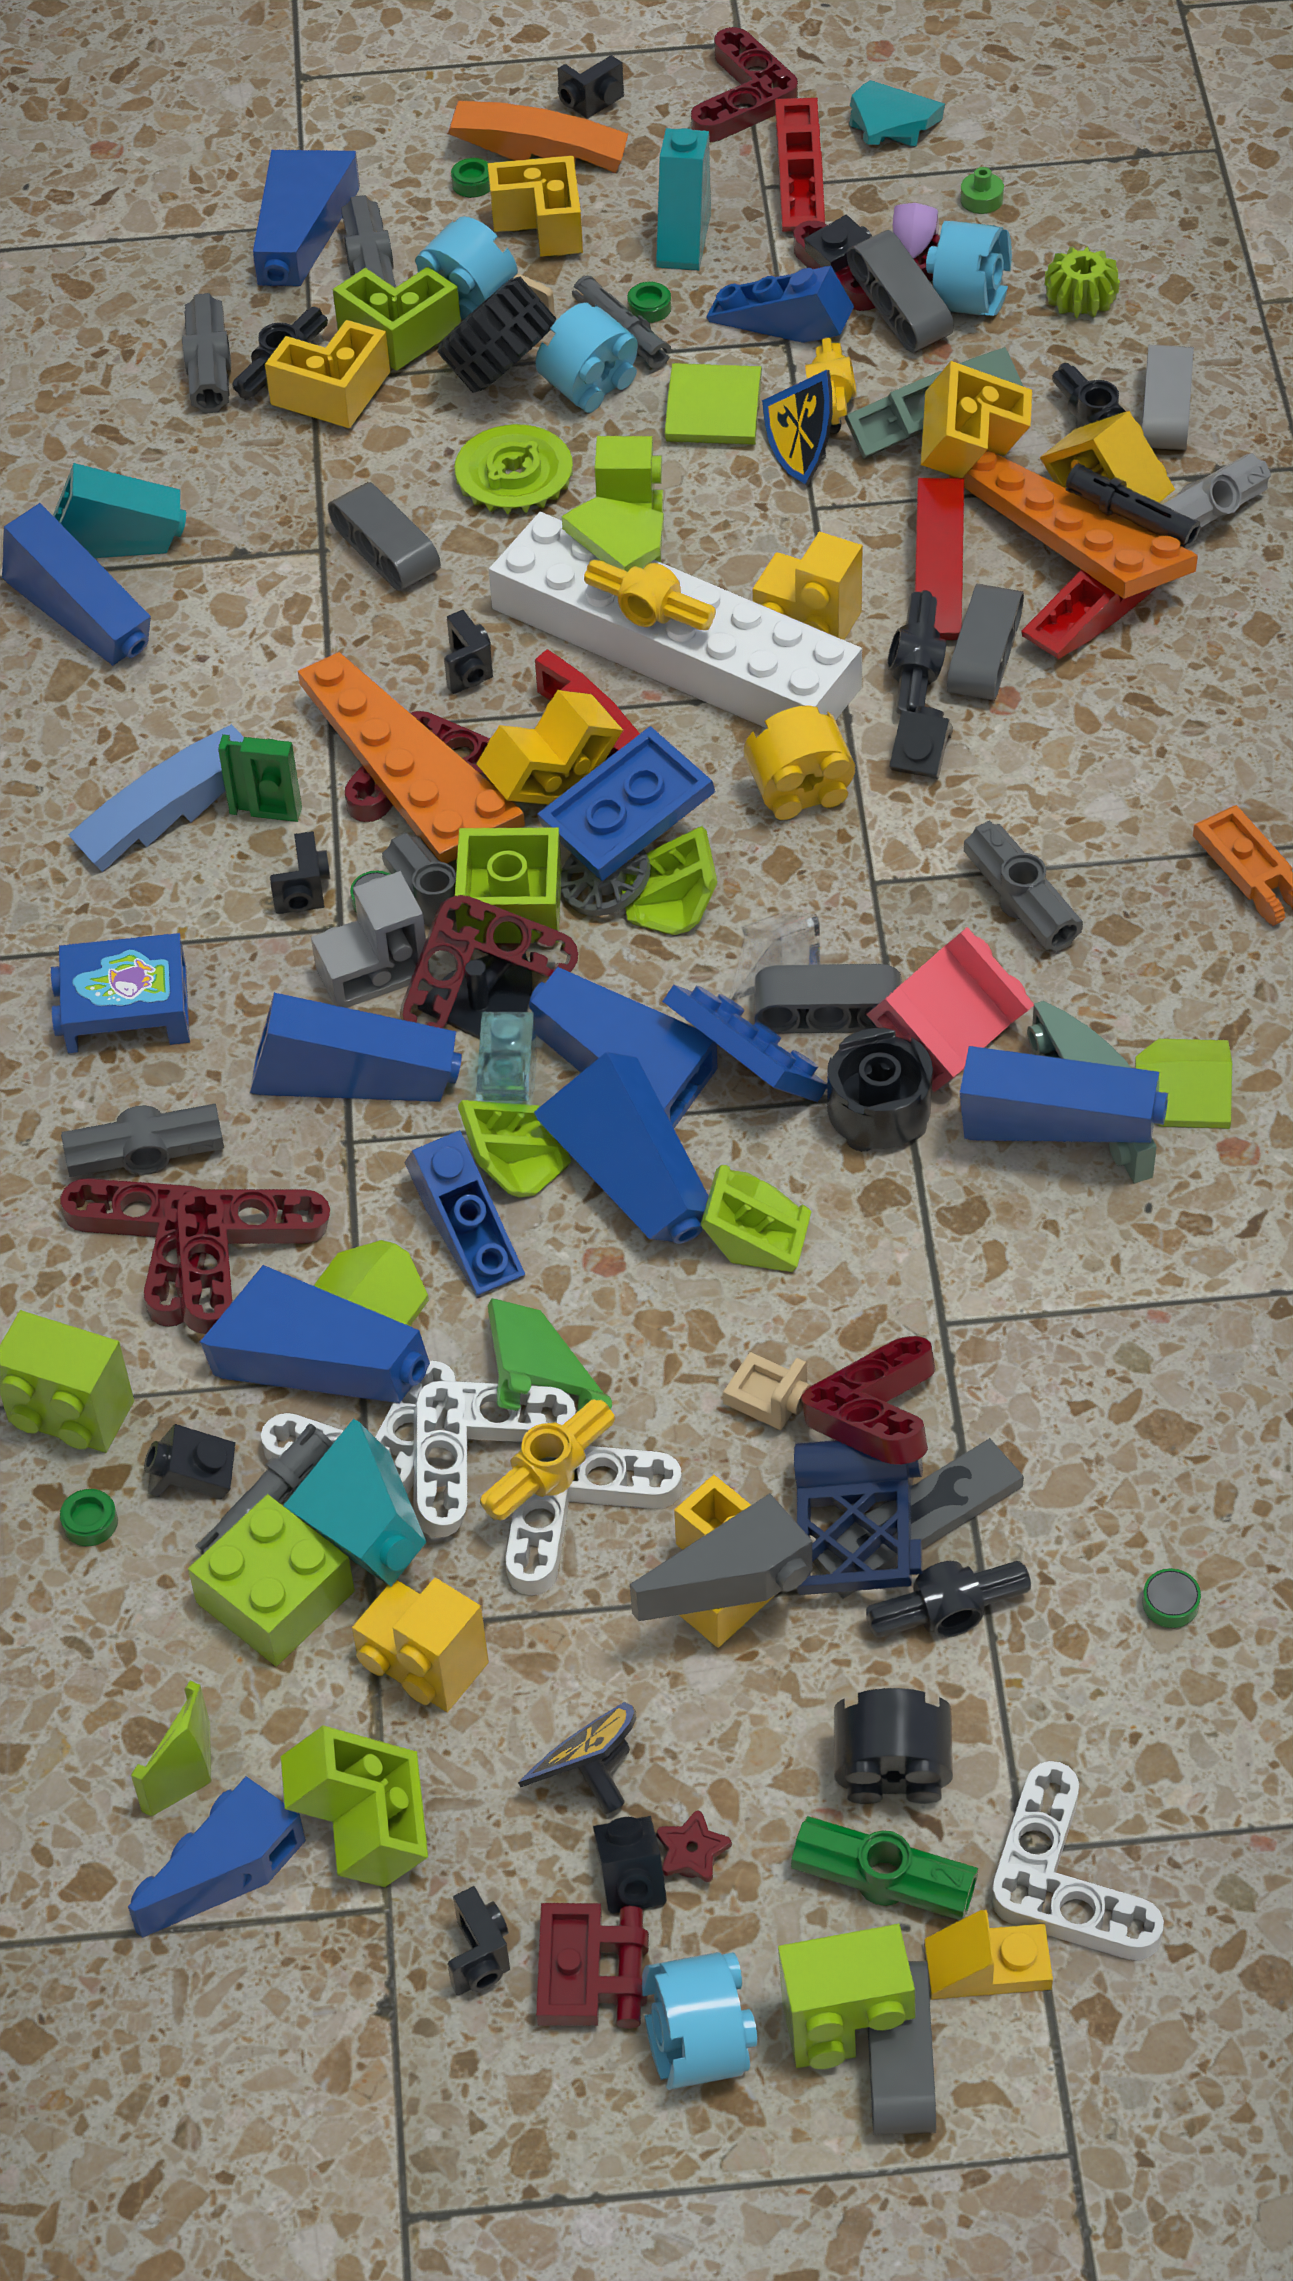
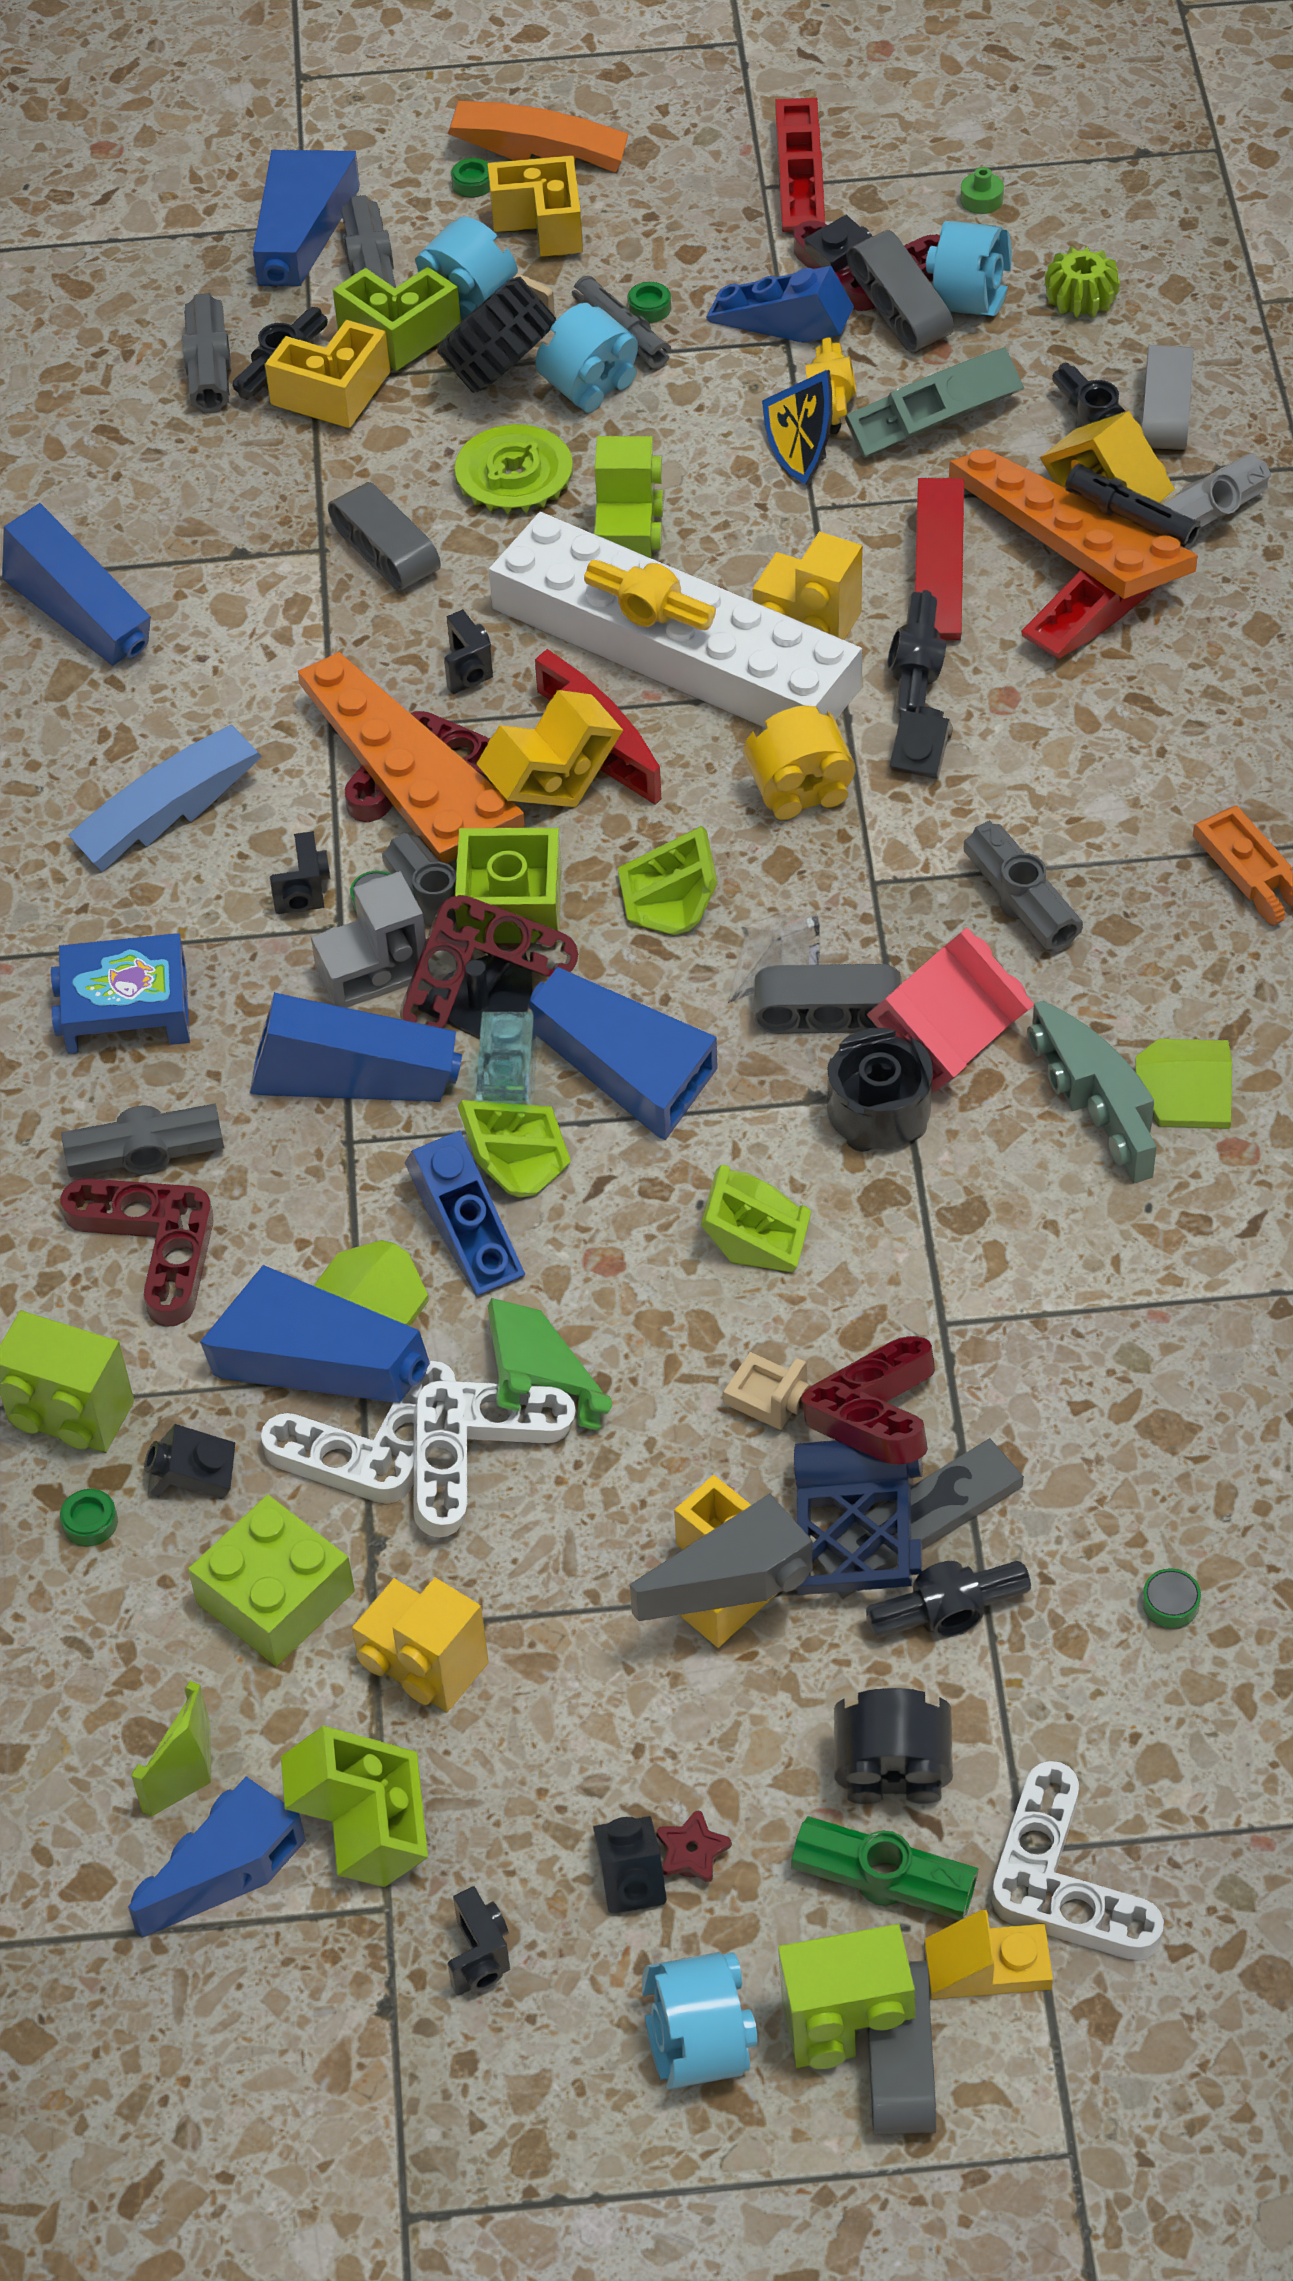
(119, 513): teal slope -> none
(225, 1228): dark red beam -> none
(260, 778): green plate -> none
(278, 1481): dark grey pin -> none
(361, 1505): teal slope -> none
(547, 1478): yellow axle -> none
(570, 1965): dark red plate -> none
(593, 88): black bracket -> none
(595, 1752): shield -> none
(611, 884): dark grey wheel -> none
(617, 531): lime slope -> none
(617, 1493): white beam -> none
(626, 803): blue plate -> none
(628, 1146): blue slope -> none
(683, 199): teal slope -> none
(713, 403): lime slope -> none
(719, 113): dark red beam -> none
(749, 1043): blue plate -> none
(892, 113): teal slope -> none
(915, 226): lavender plate -> none
(969, 415): yellow brick -> none
(985, 642): dark grey beam -> none
(1057, 1099): blue slope -> none

